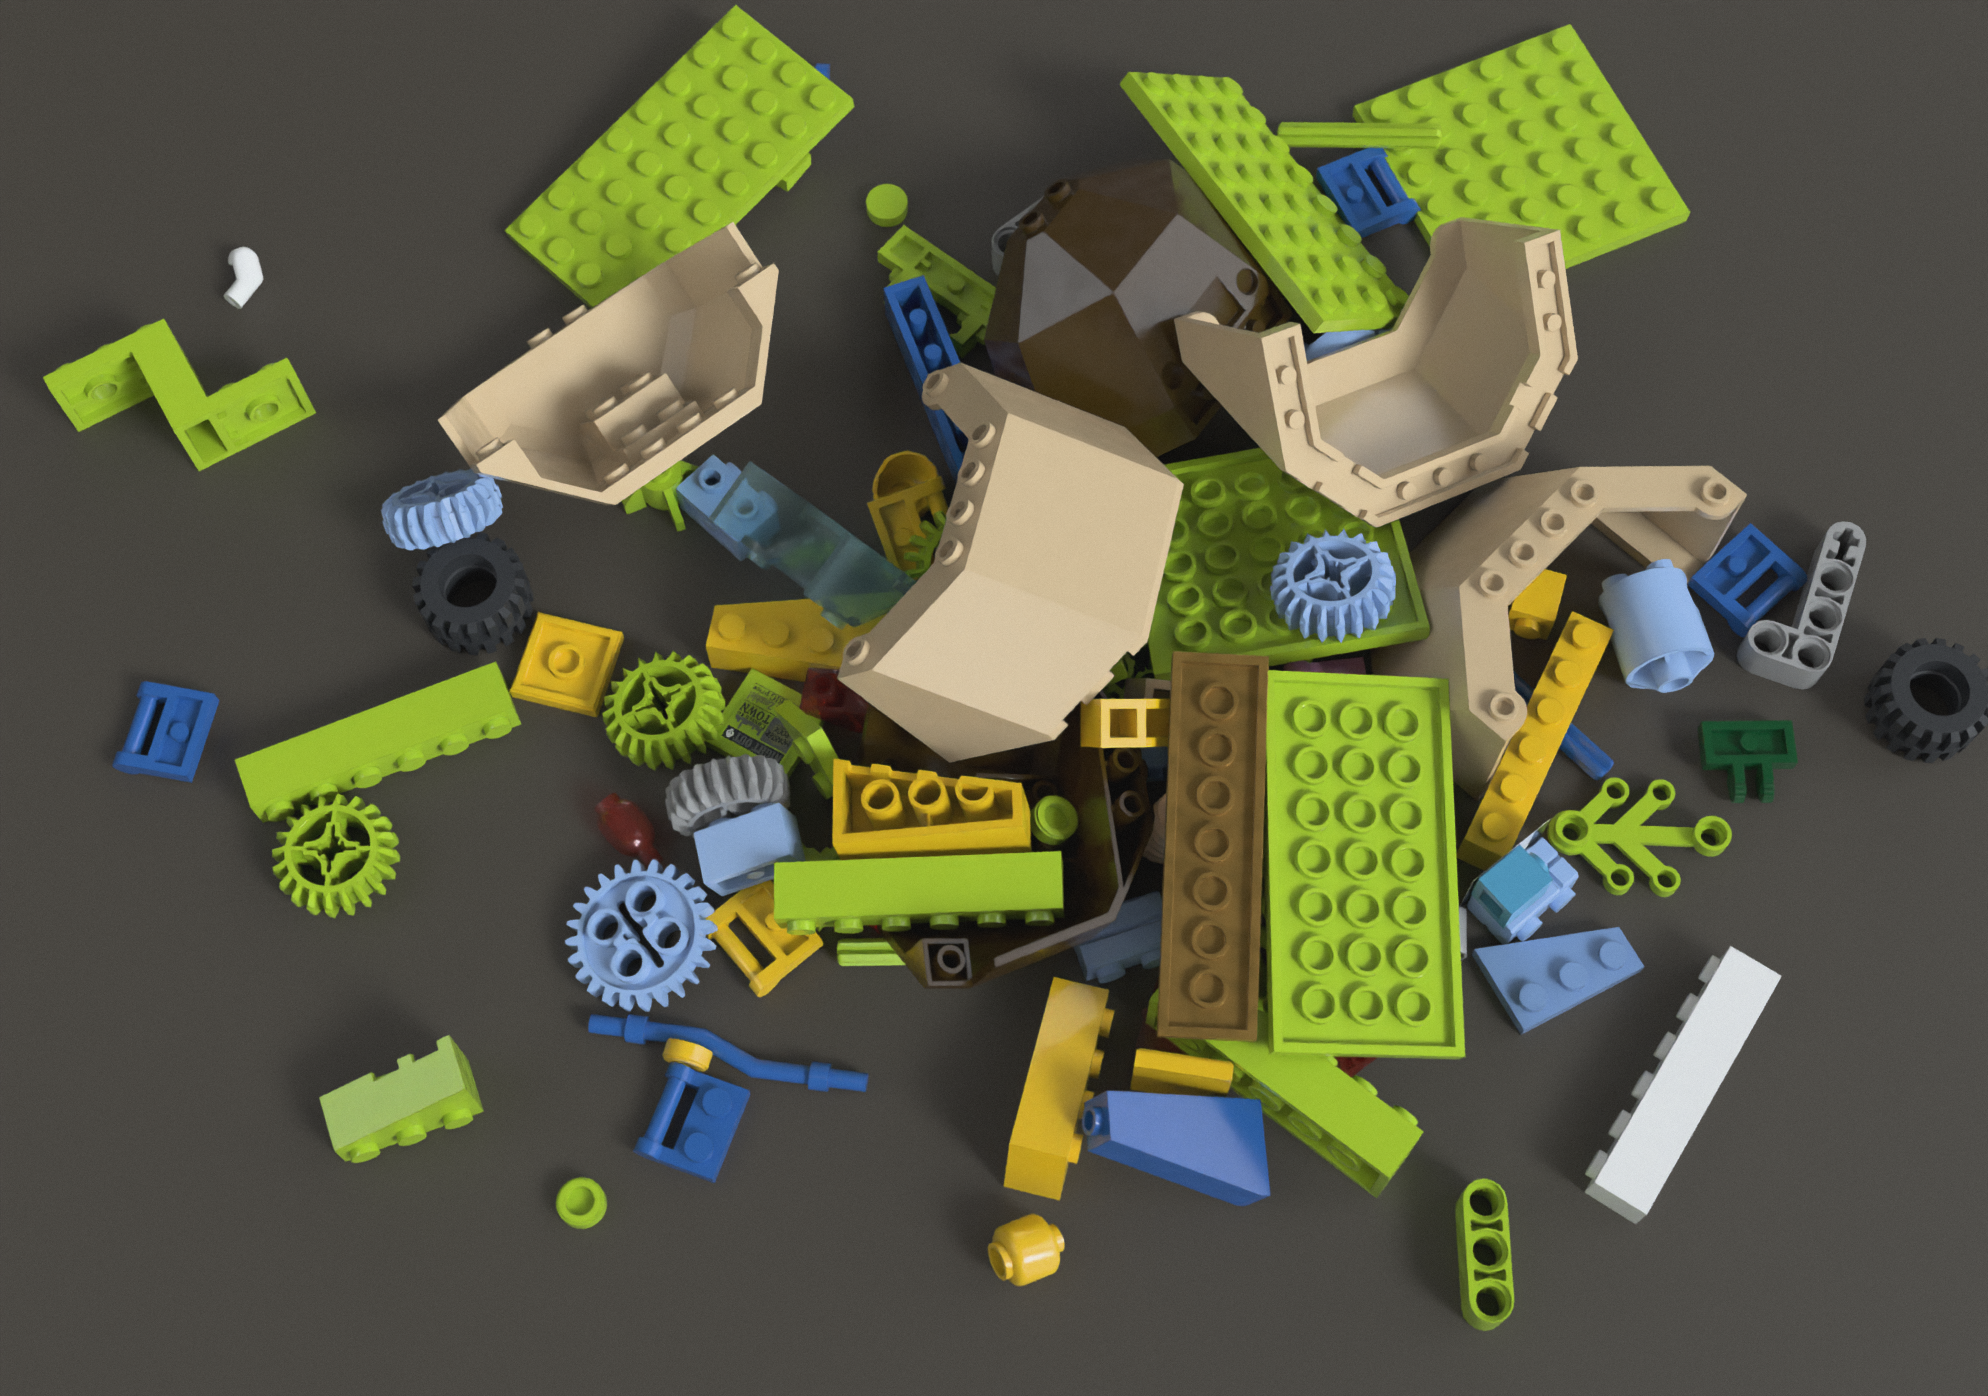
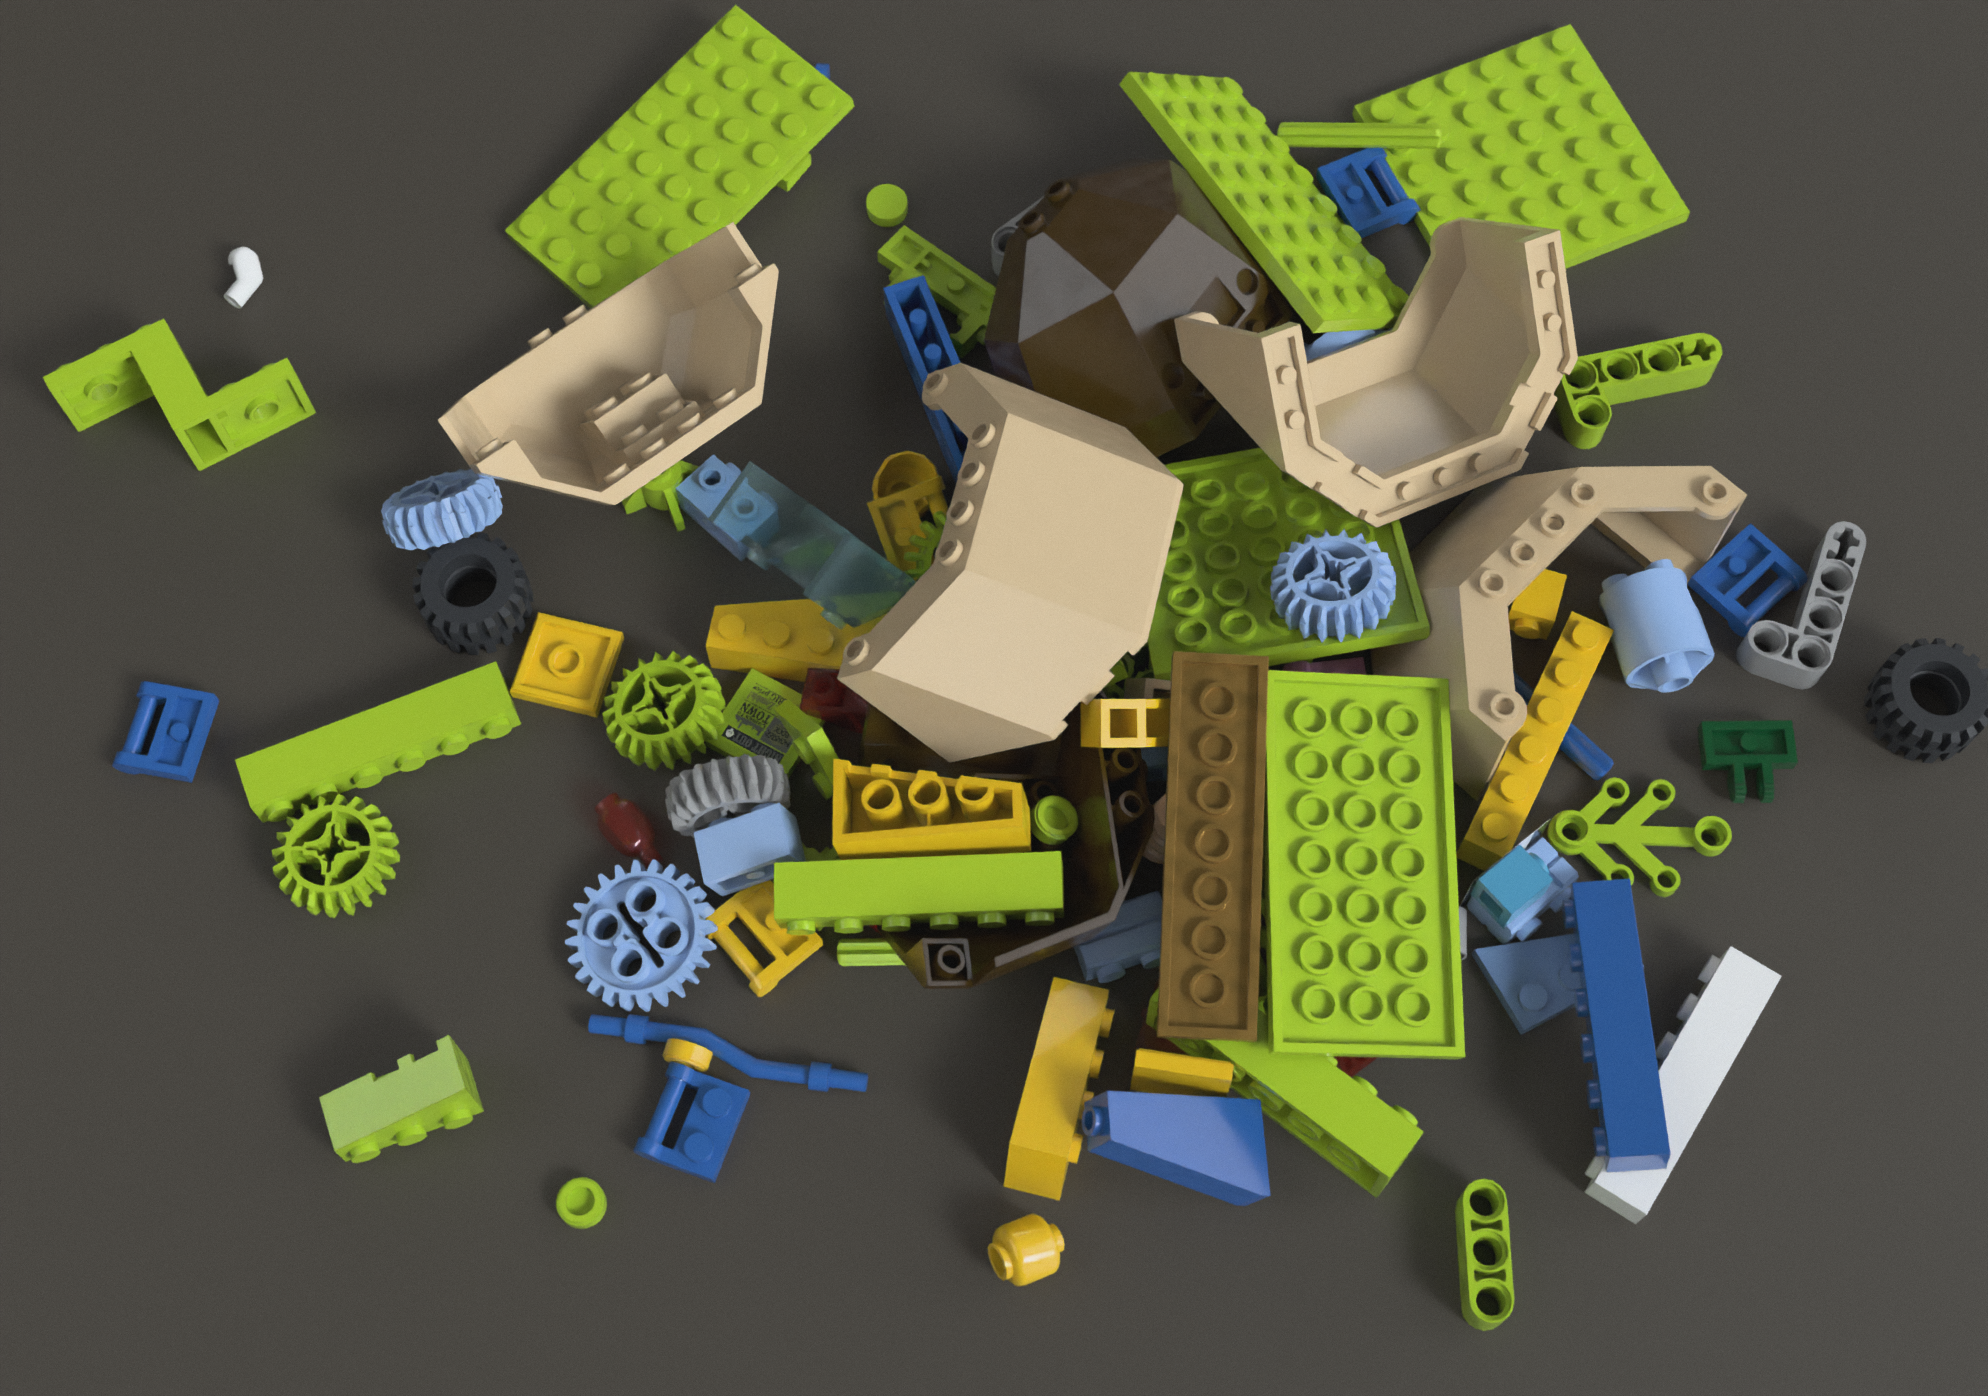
(1618, 1027): none -> blue brick
(1685, 363): none -> lime beam

